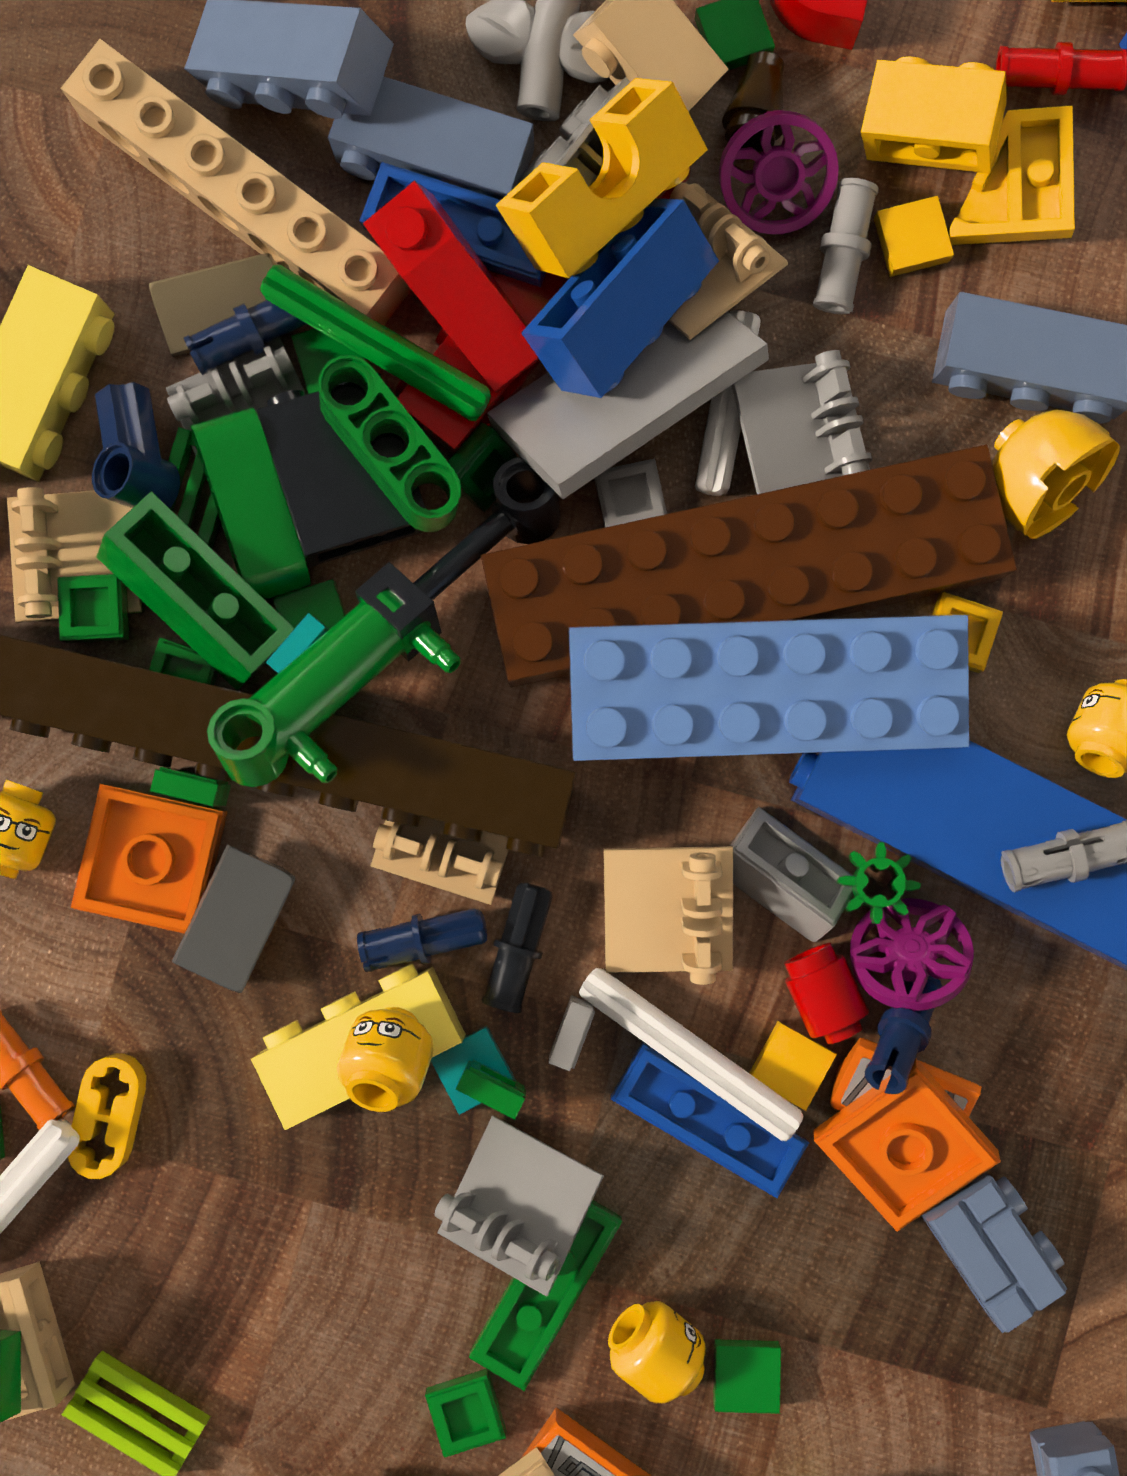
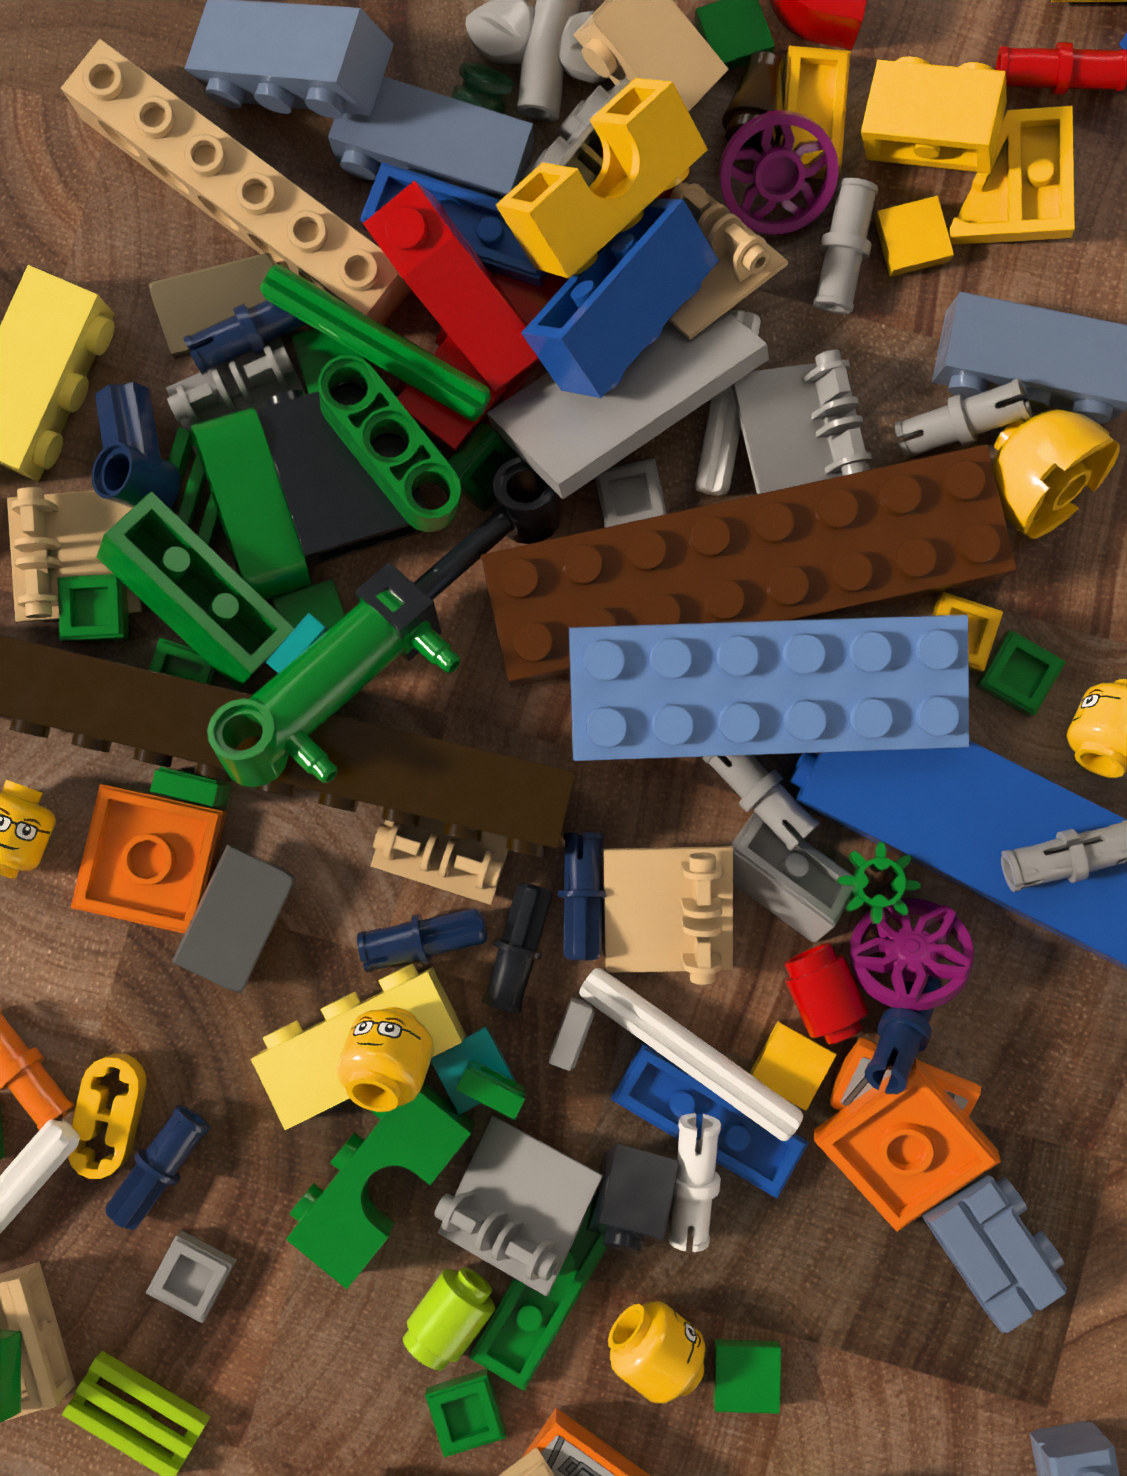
(156, 1167): none -> dark blue axle
(191, 1276): none -> light grey tile
(341, 1224): none -> green arch
(448, 1318): none -> lime brick
(482, 86): none -> clear green bush
(582, 895): none -> dark blue axle
(632, 1198): none -> black brick
(695, 1182): none -> white pin
(765, 796): none -> light grey pin
(818, 89): none -> yellow tile
(963, 419): none -> light grey pin
(1020, 673): none -> green tile

